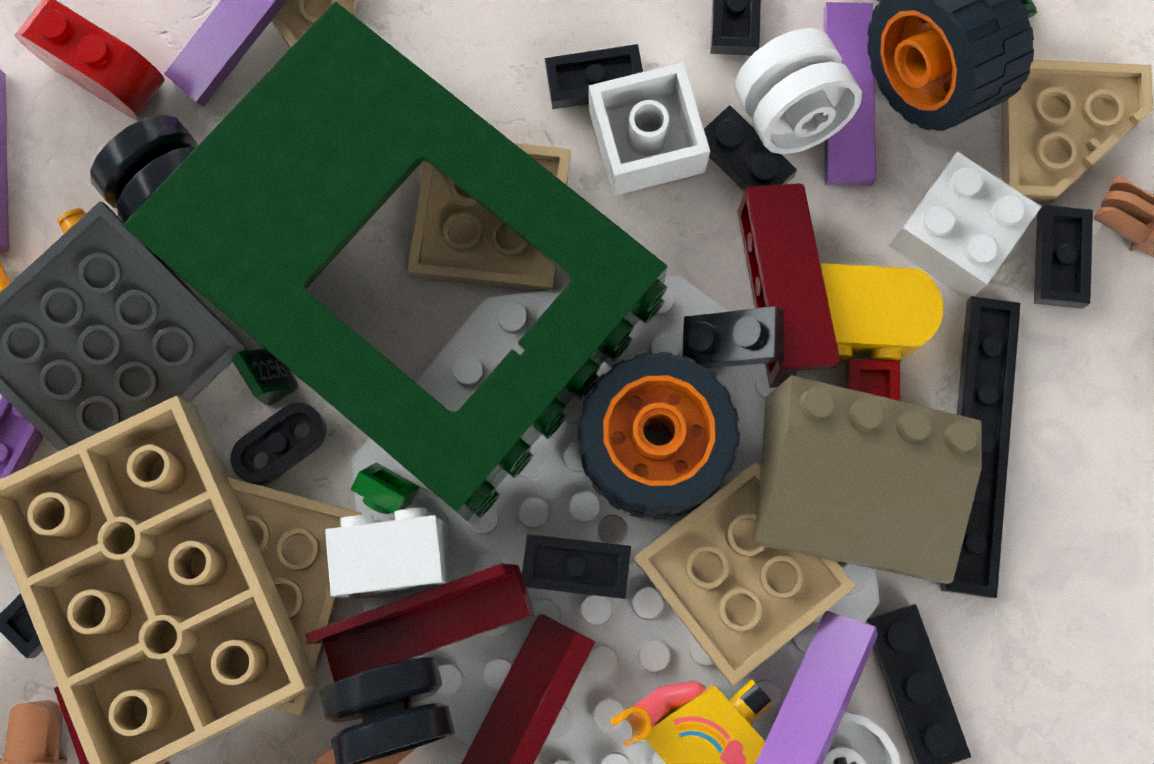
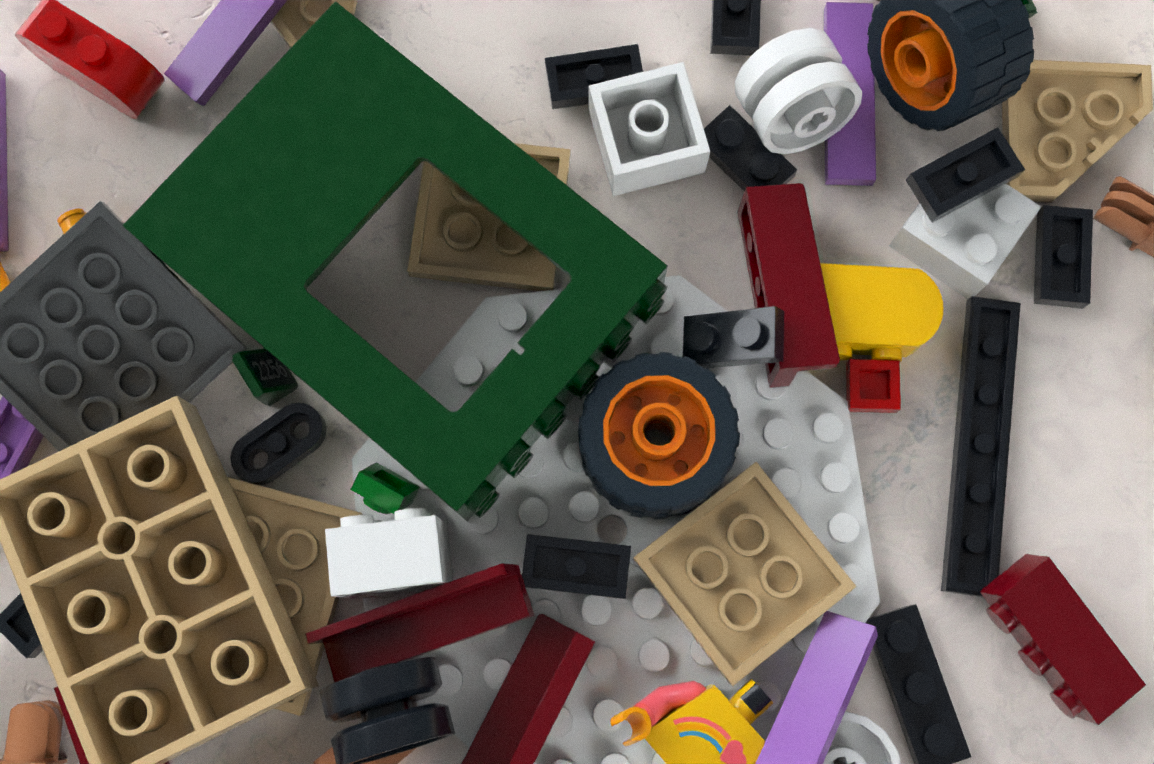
(140, 161): black wheel -> none
(866, 479): dark tan slope -> none
(965, 174): none -> black plate
(1061, 639): none -> dark red brick

